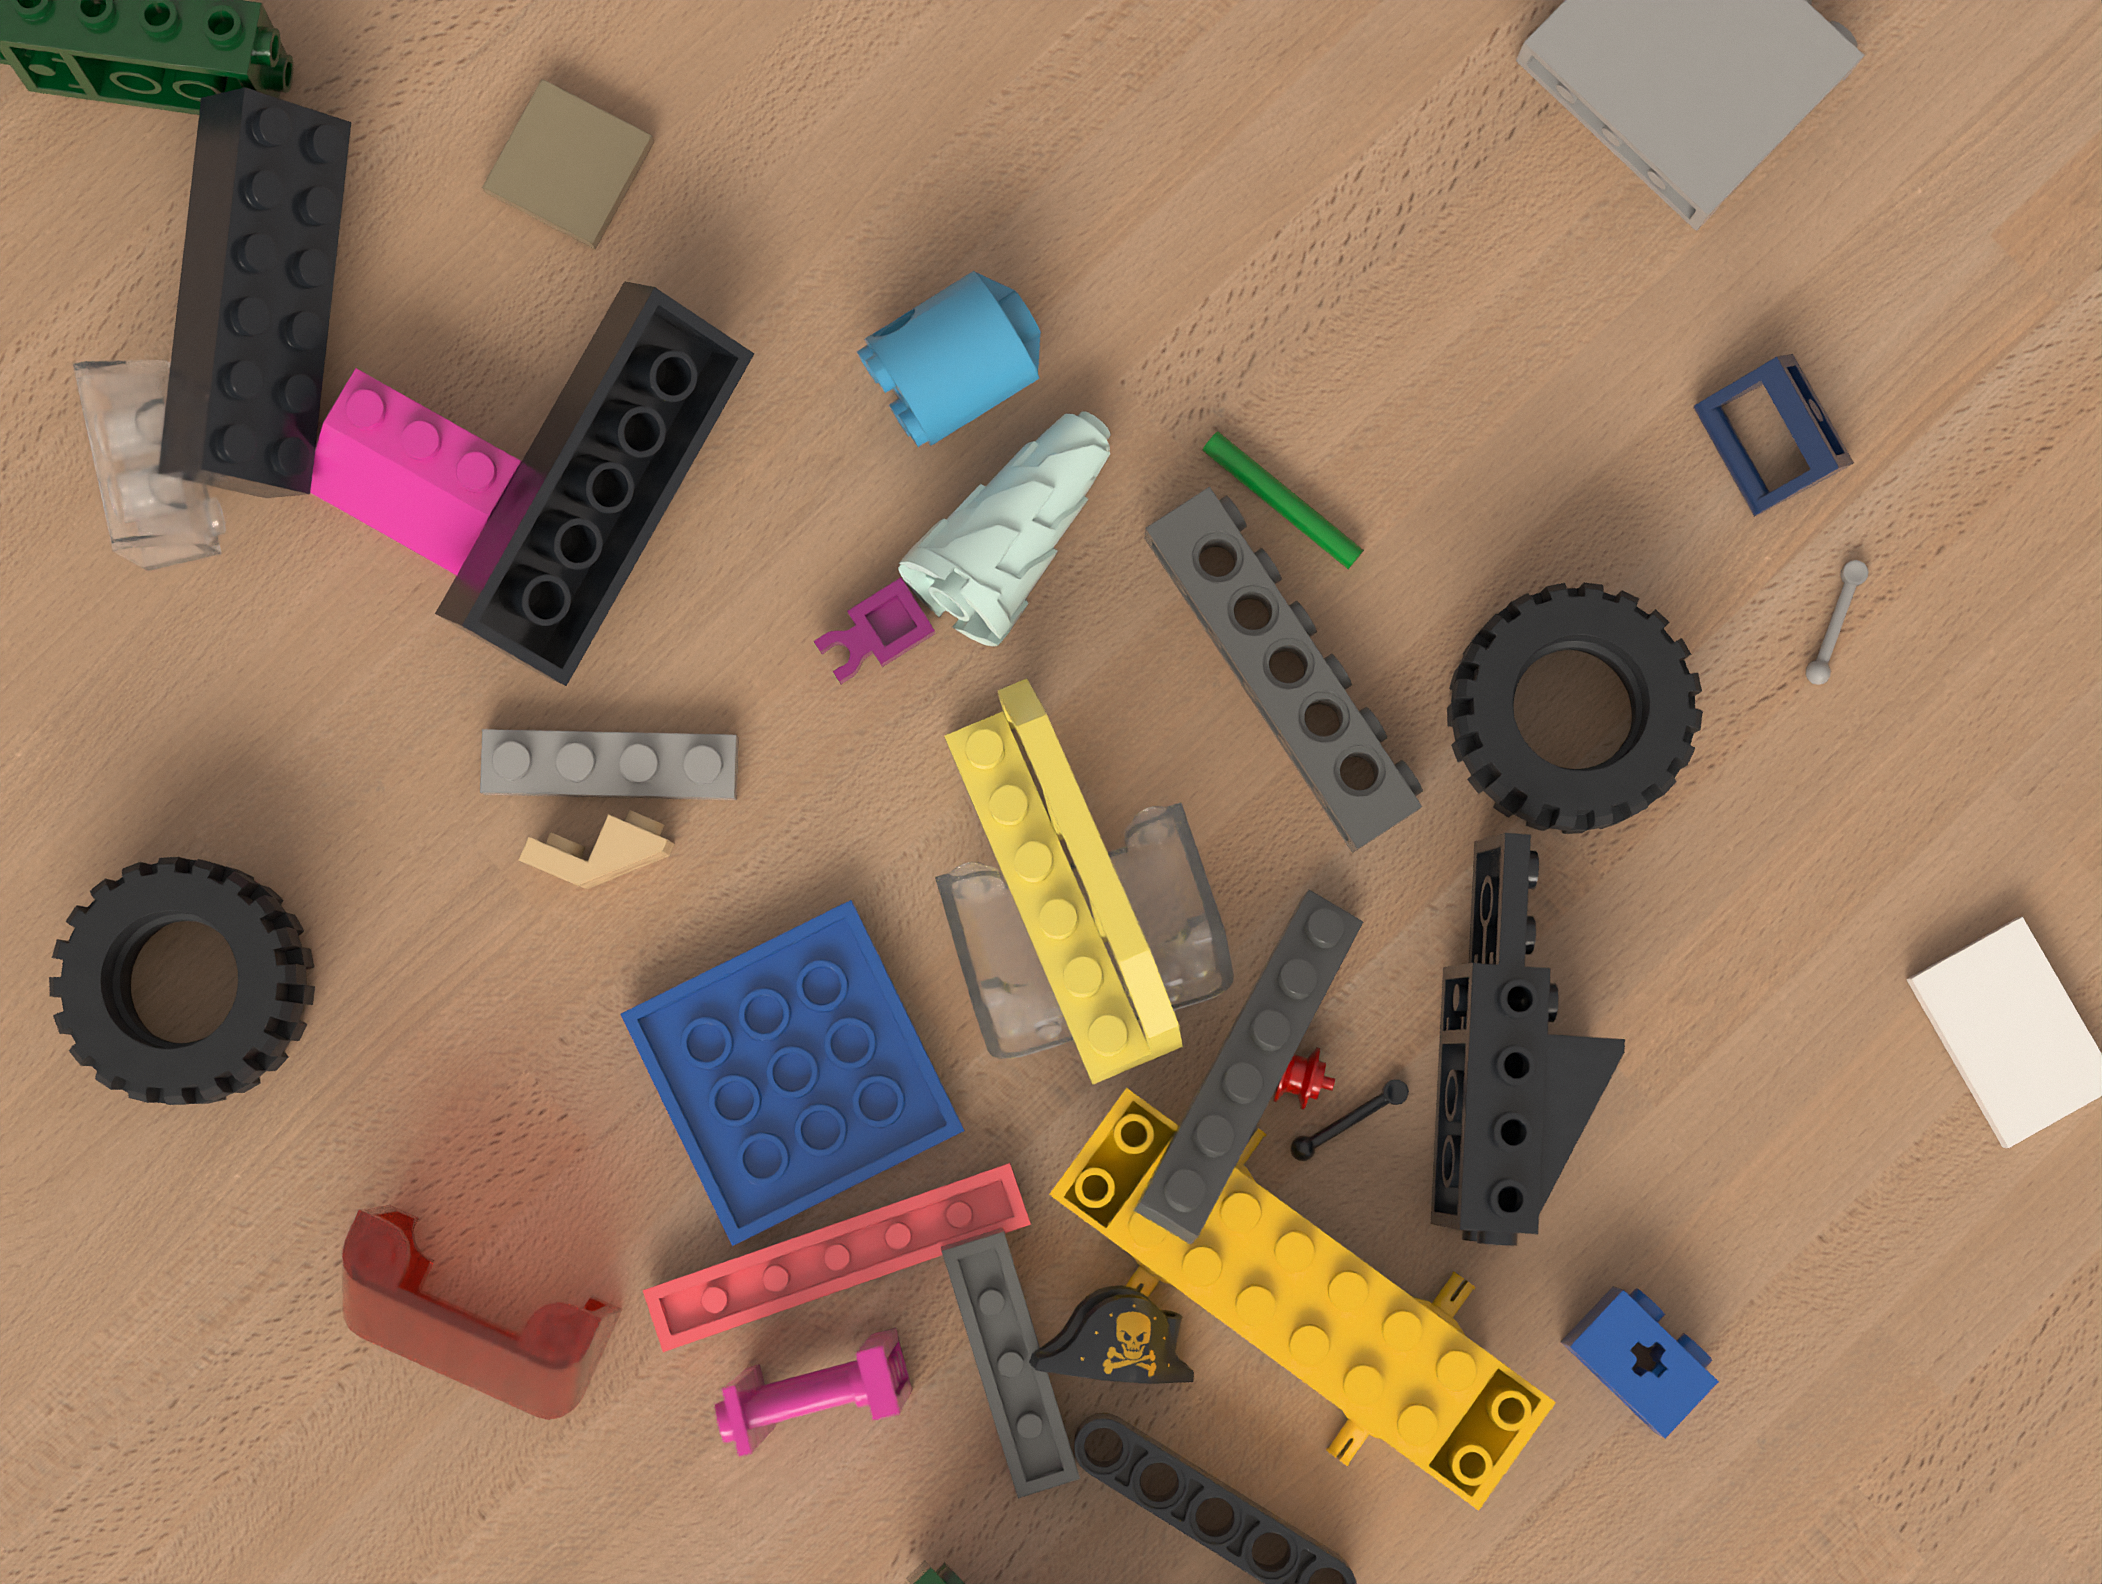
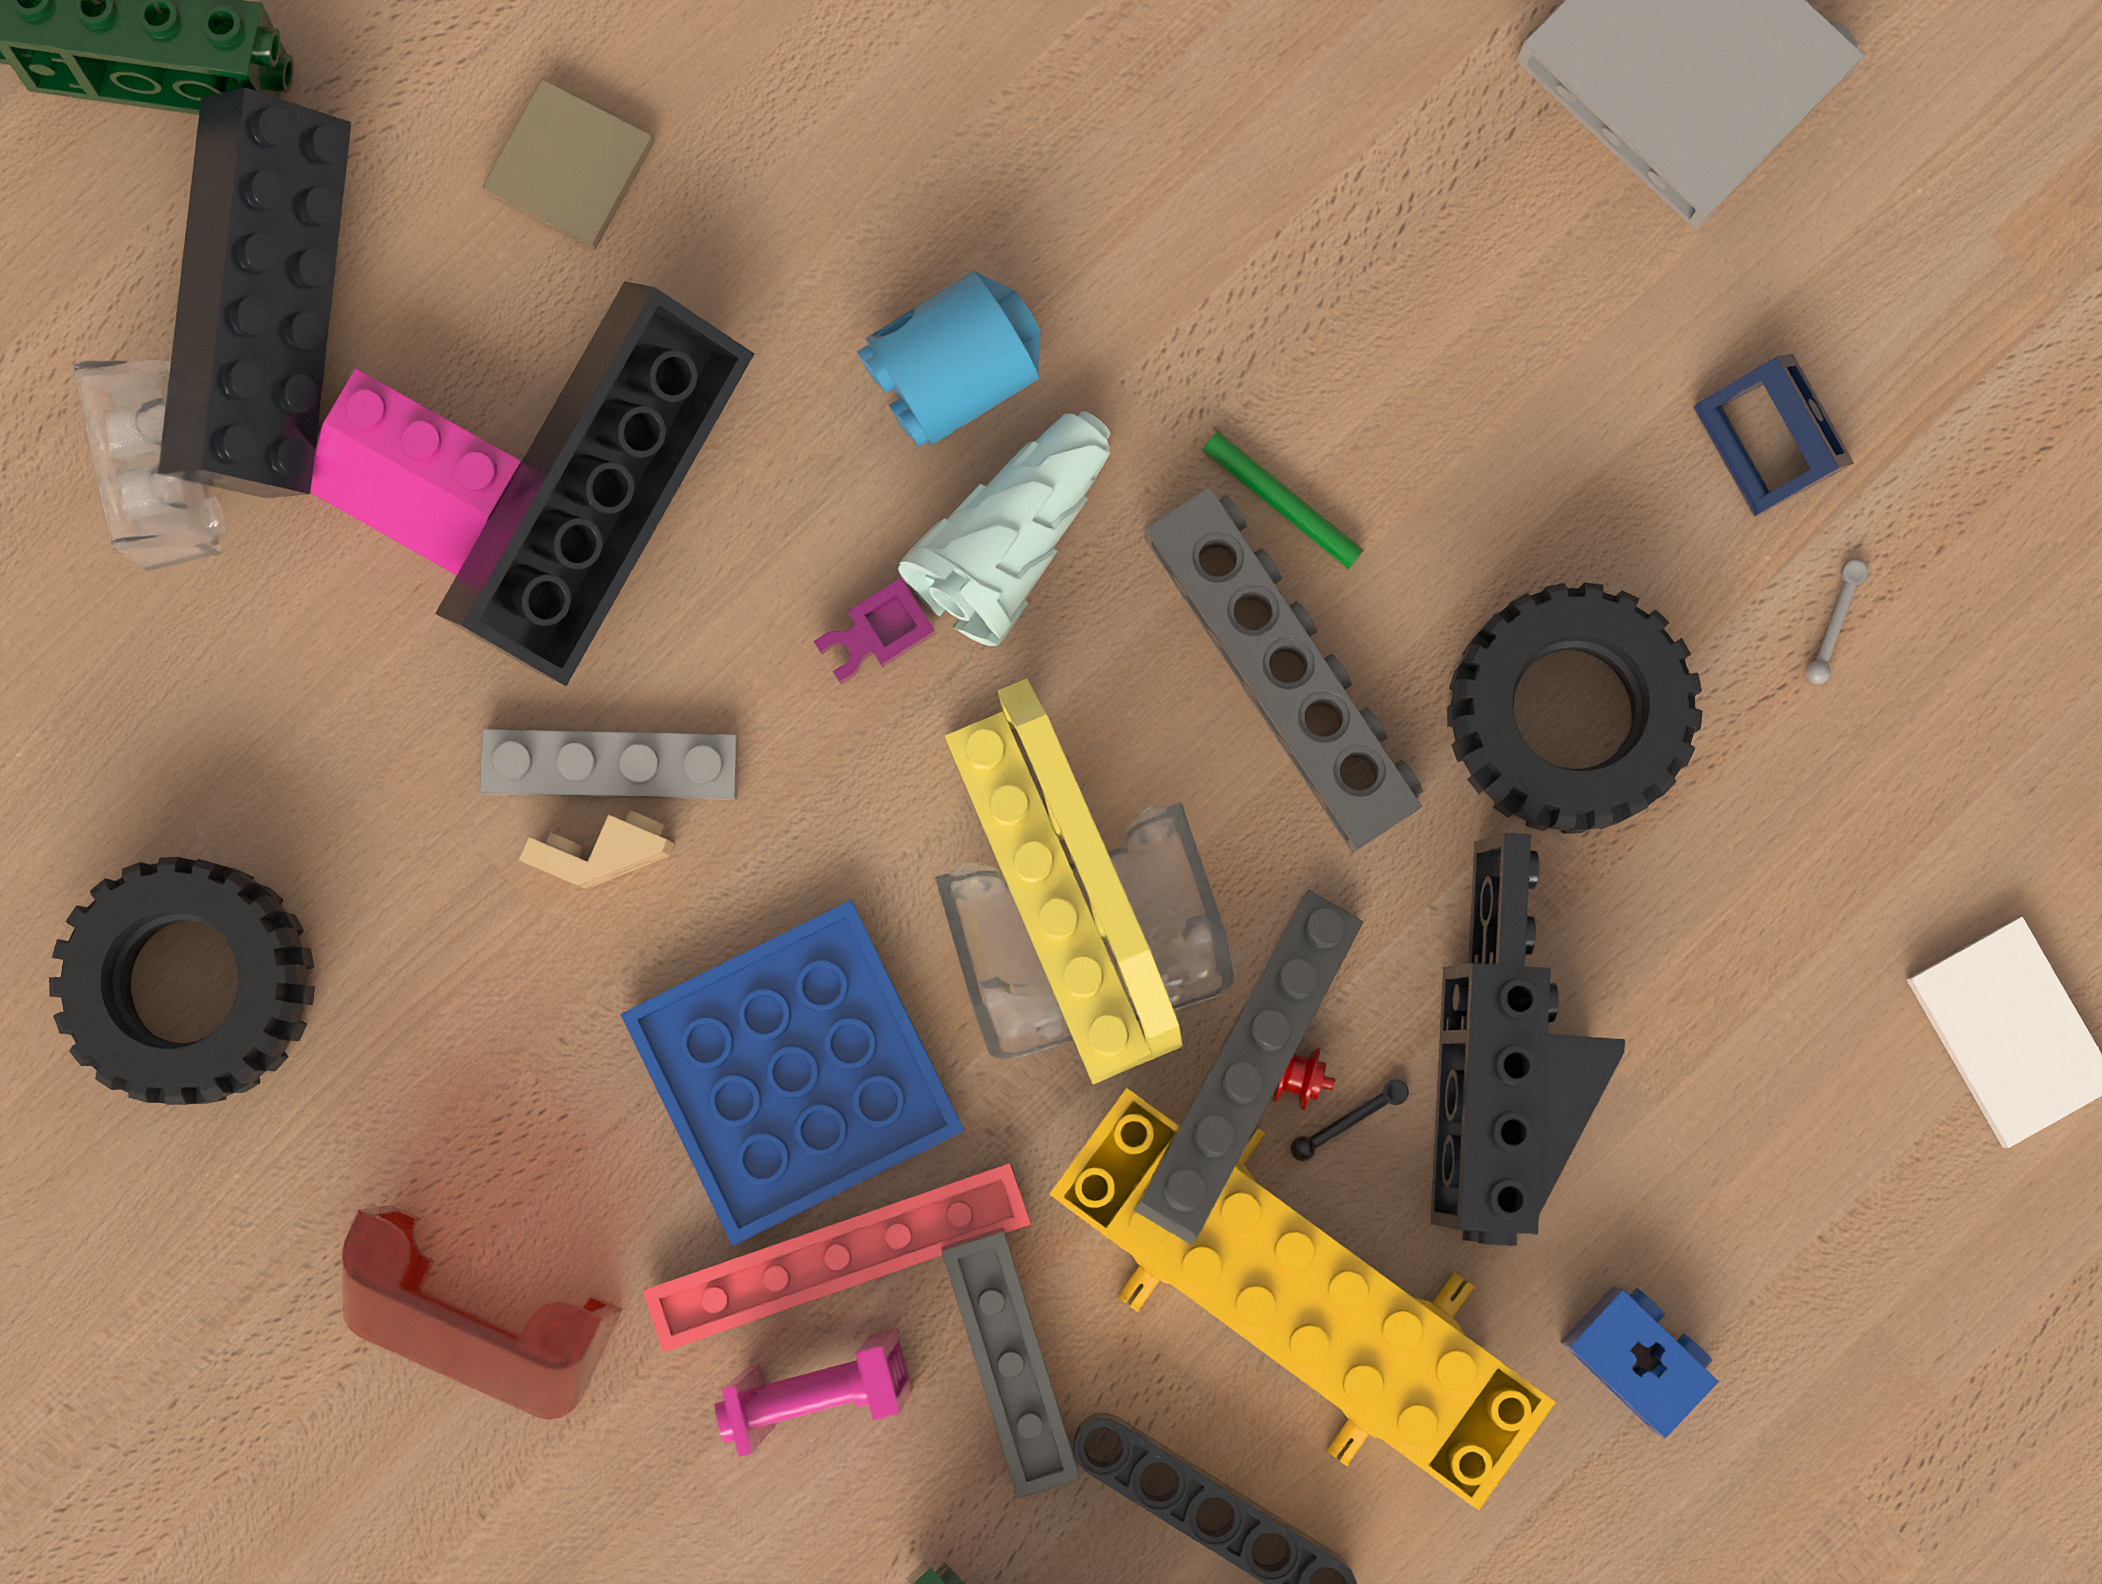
(1118, 1339): black hat -> none

